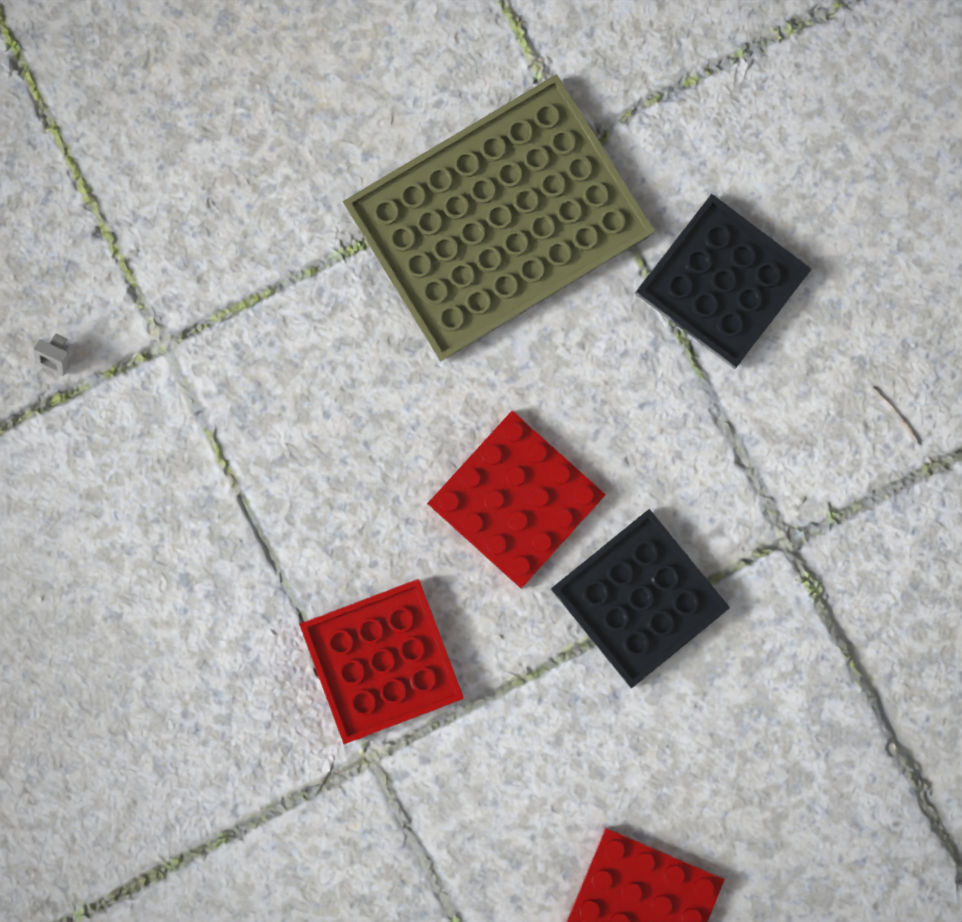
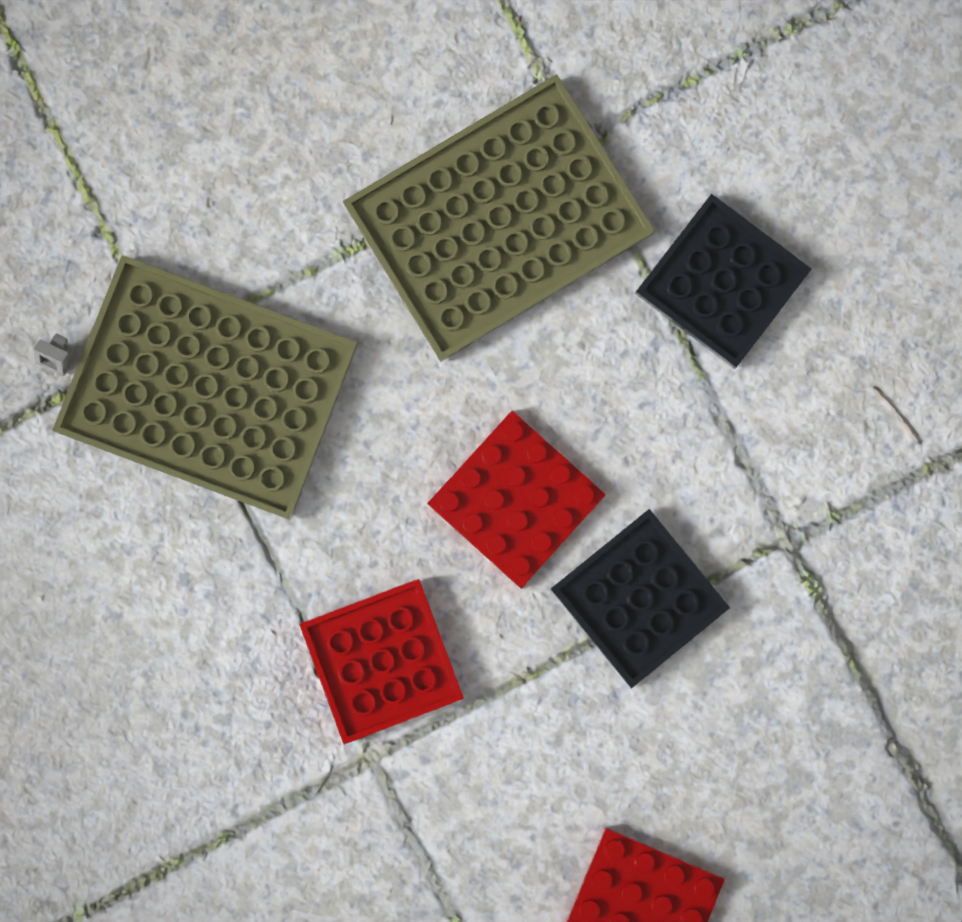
(205, 387): none -> olive plate

